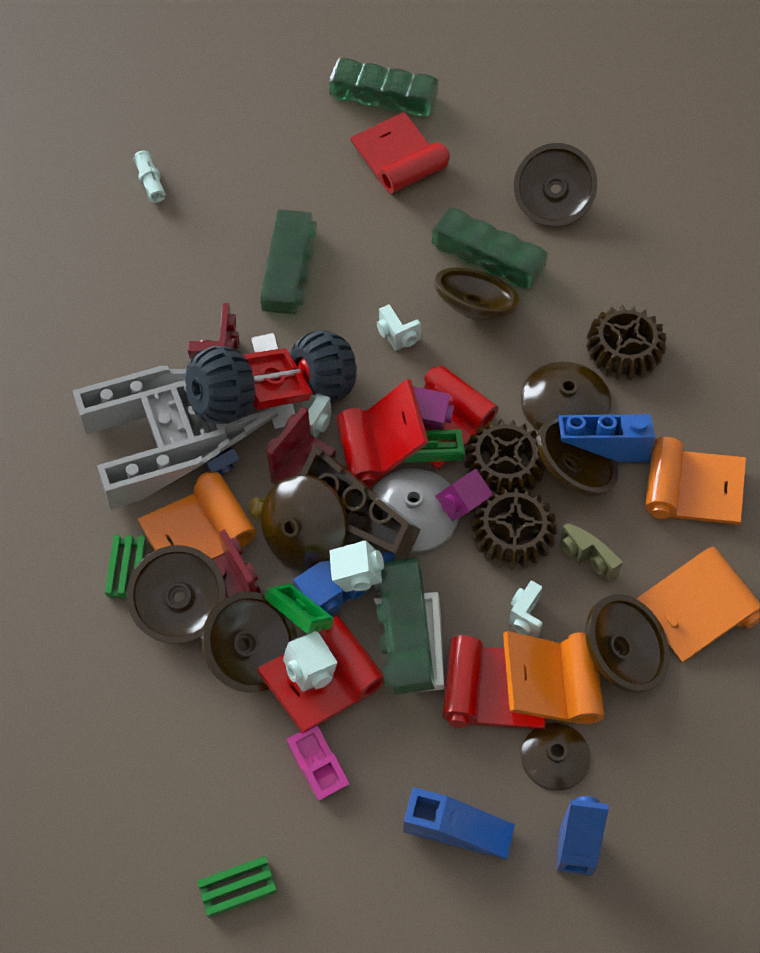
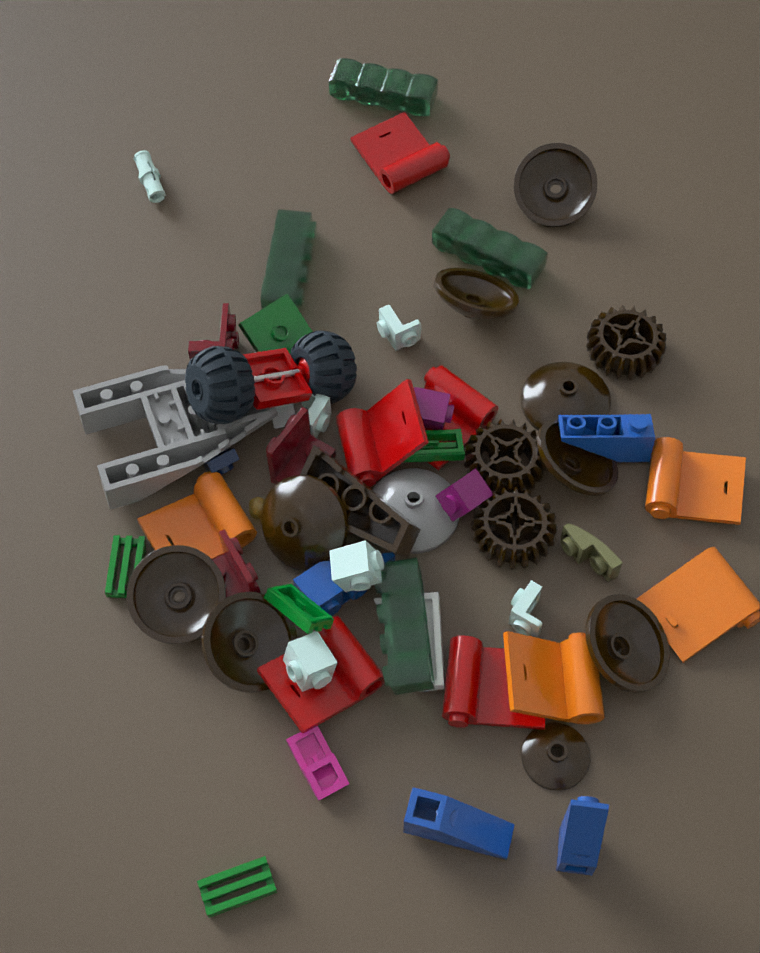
(275, 326): none -> green plate

